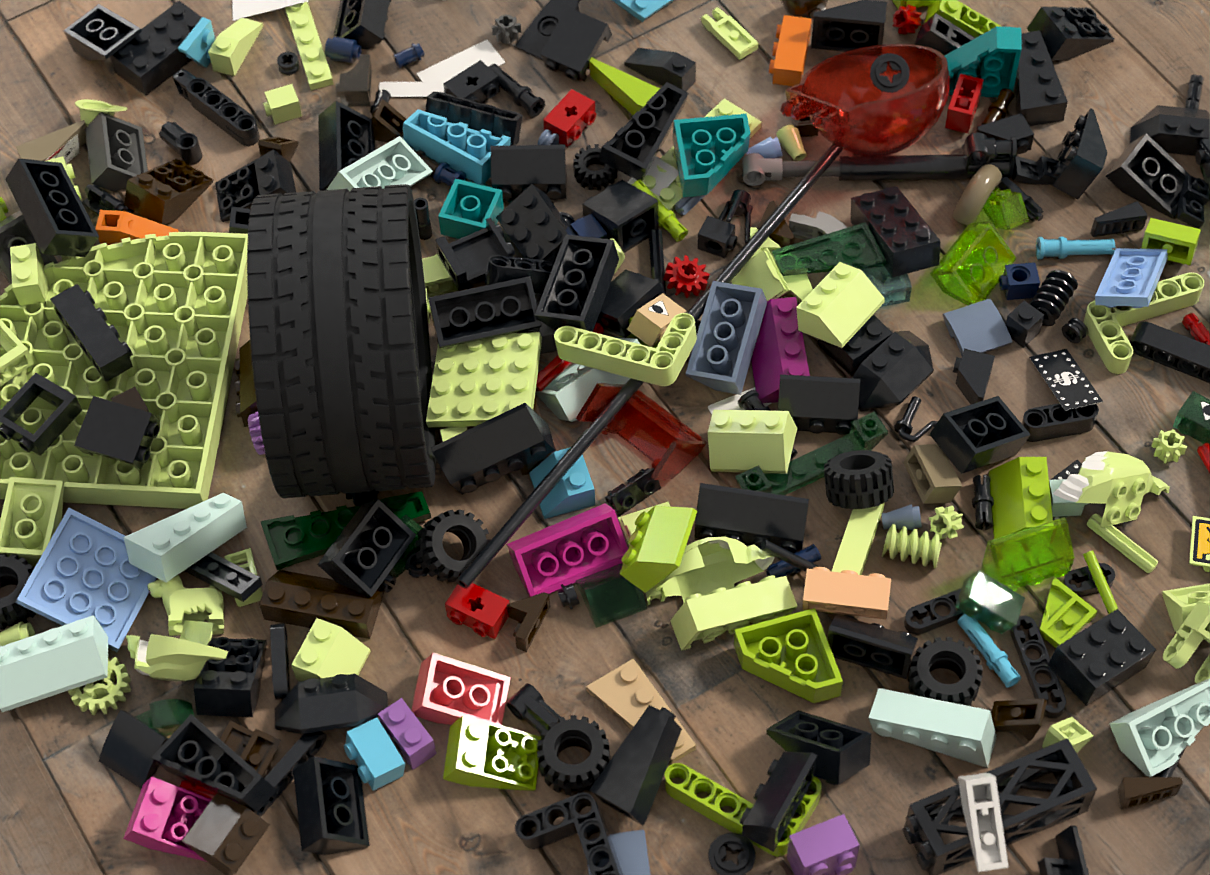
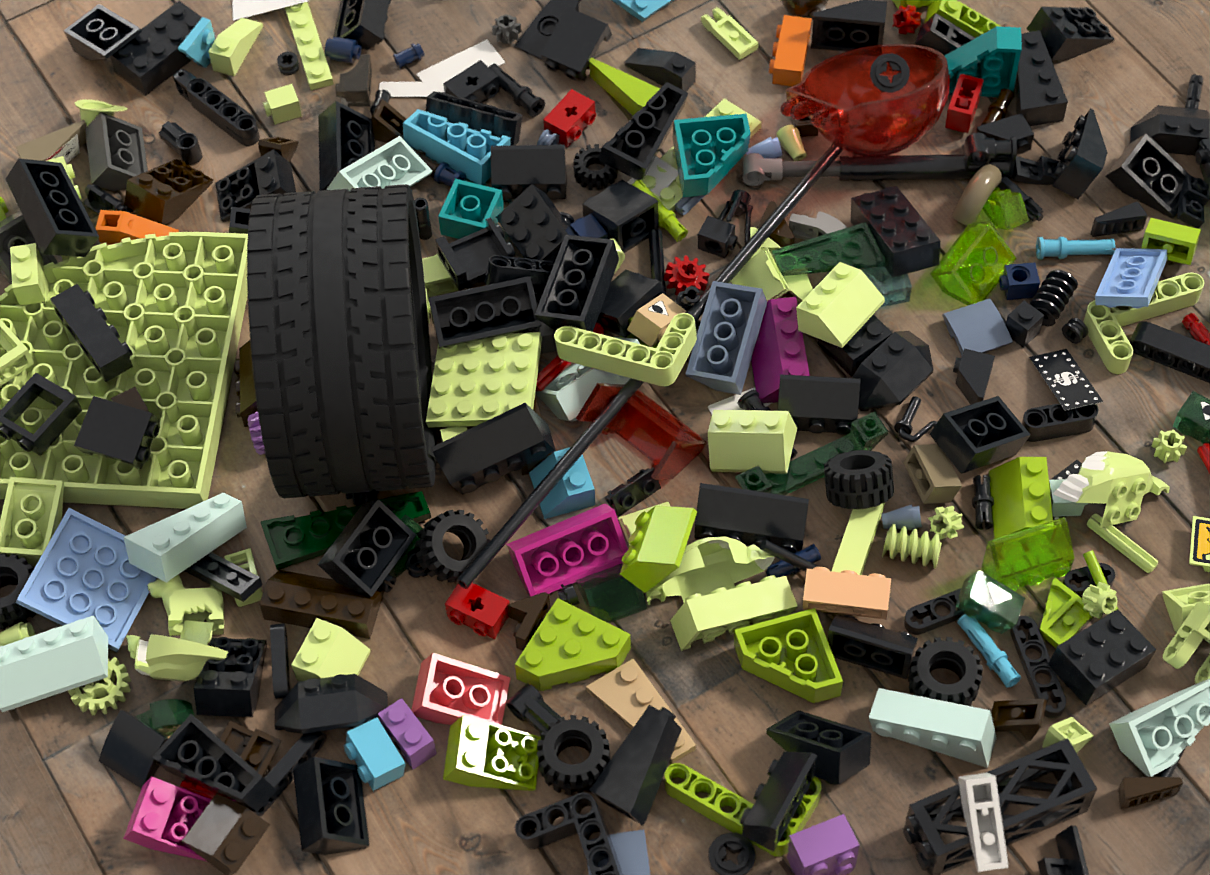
(571, 648): none -> lime brick
(688, 298): none -> black pin
(1099, 600): none -> yellowish green gear

